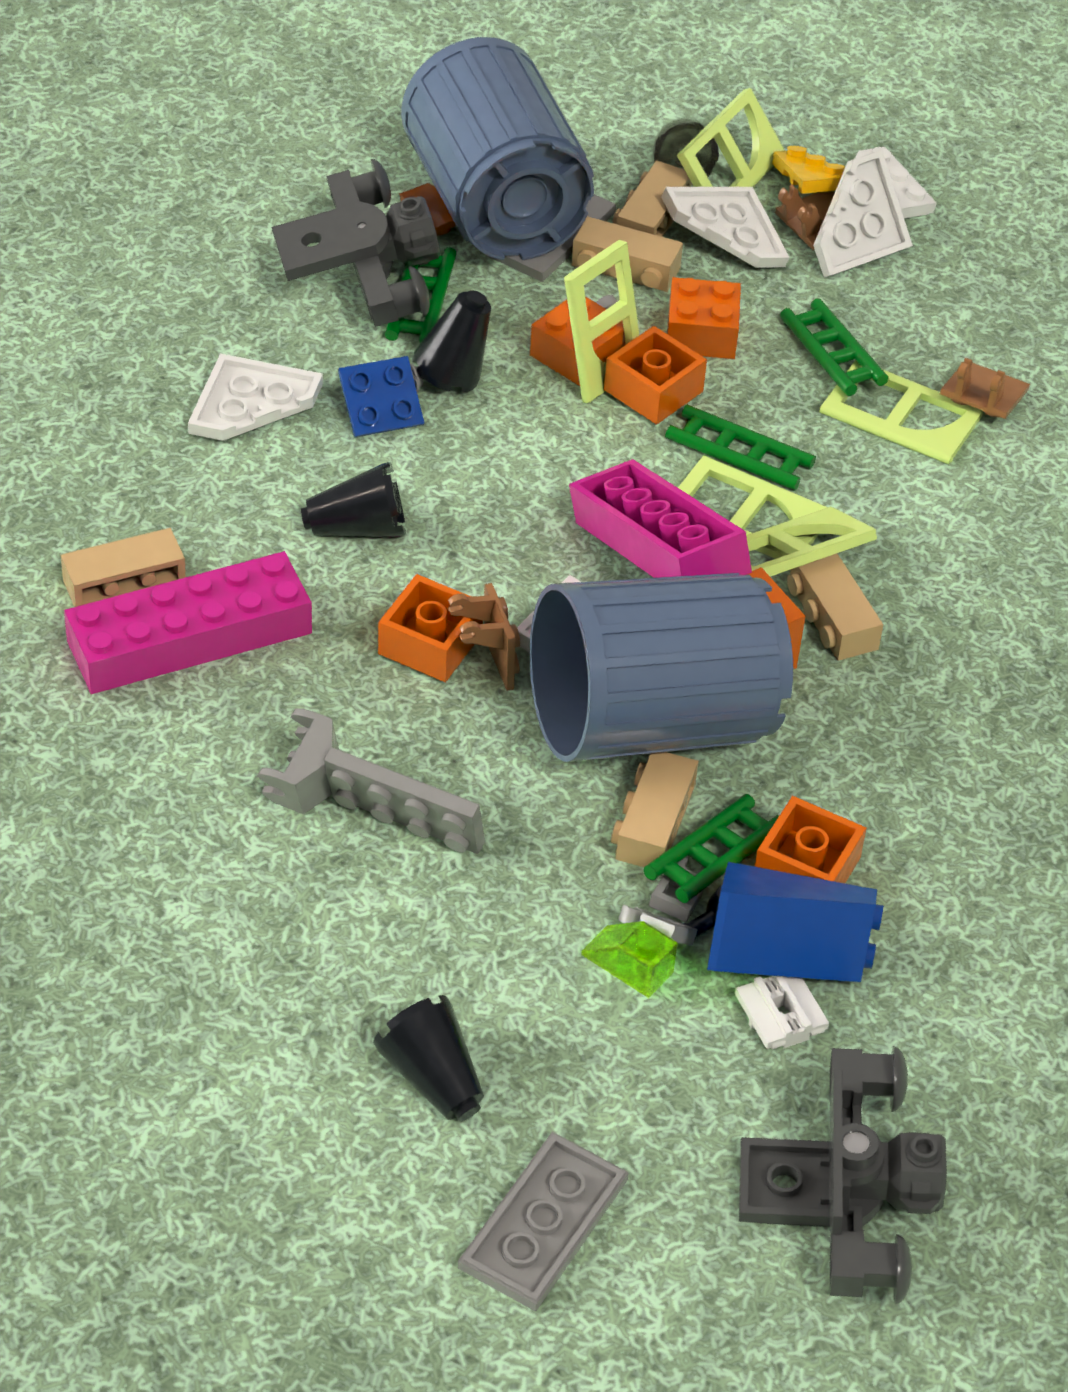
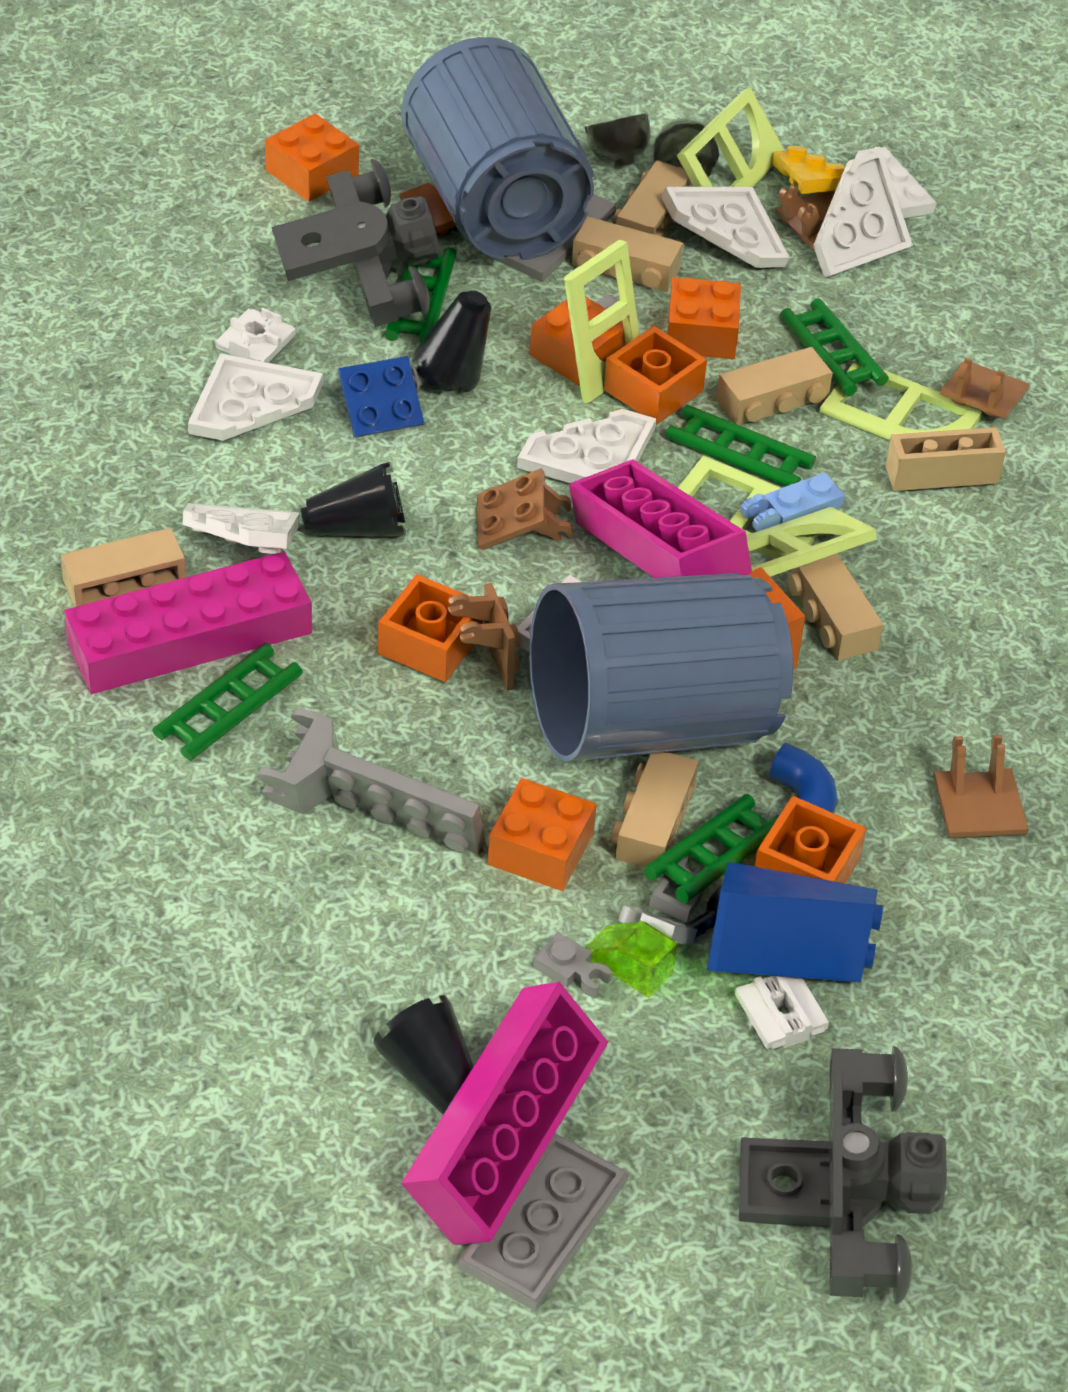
(223, 719): none -> green bar
(252, 527): none -> white plate
(256, 335): none -> white piece
(309, 153): none -> orange brick
(505, 1114): none -> dark pink brick
(520, 508): none -> medium nougat plate
(541, 834): none -> orange brick
(568, 961): none -> light grey plate
(588, 446): none -> white plate
(619, 138): none -> clear smoke cylinder
(774, 386): none -> tan brick
(792, 501): none -> light blue hinge
(805, 776): none -> blue cylinder
(945, 458): none -> tan brick
(980, 801): none -> medium nougat plate

